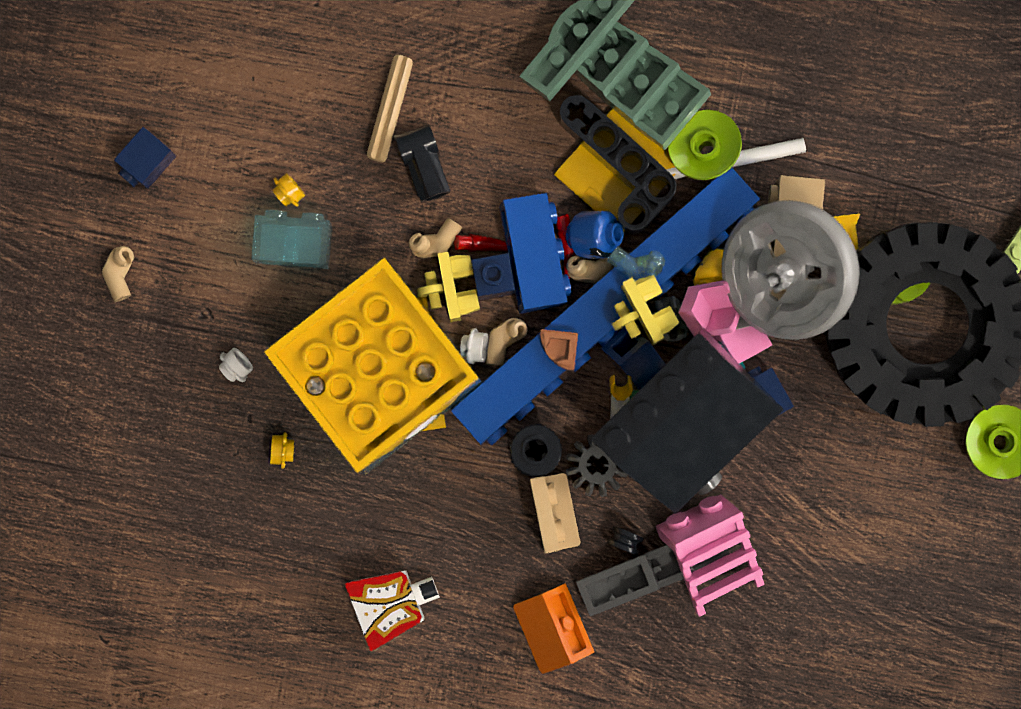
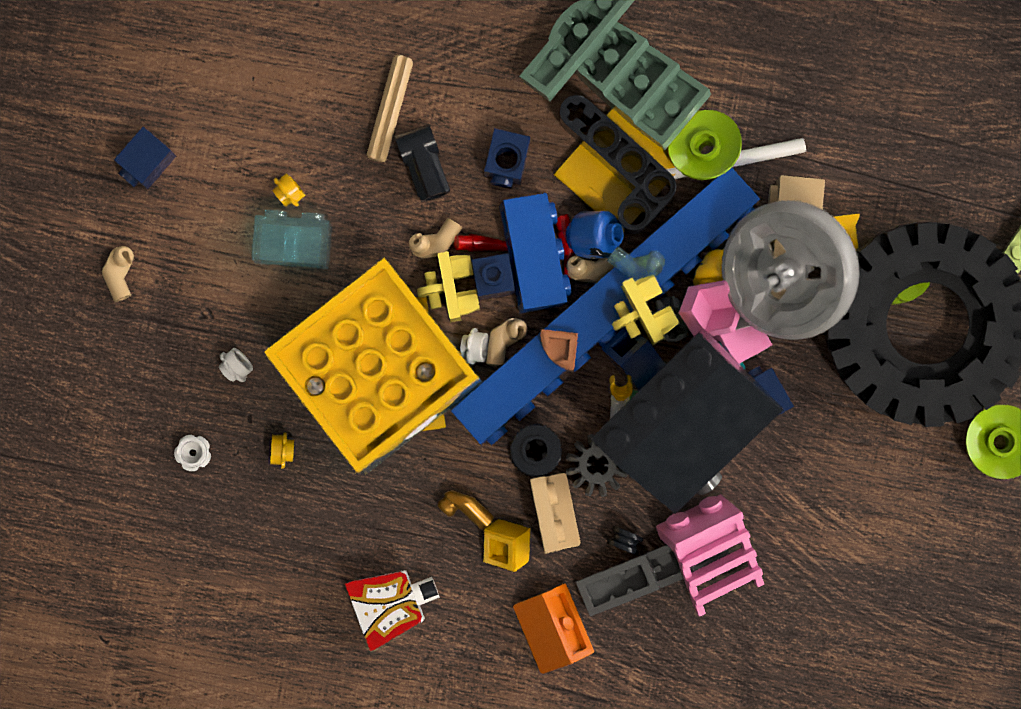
(183, 456): none -> white plate
(468, 505): none -> pearl gold arm
(506, 545): none -> yellow slope
(509, 142): none -> dark blue brick

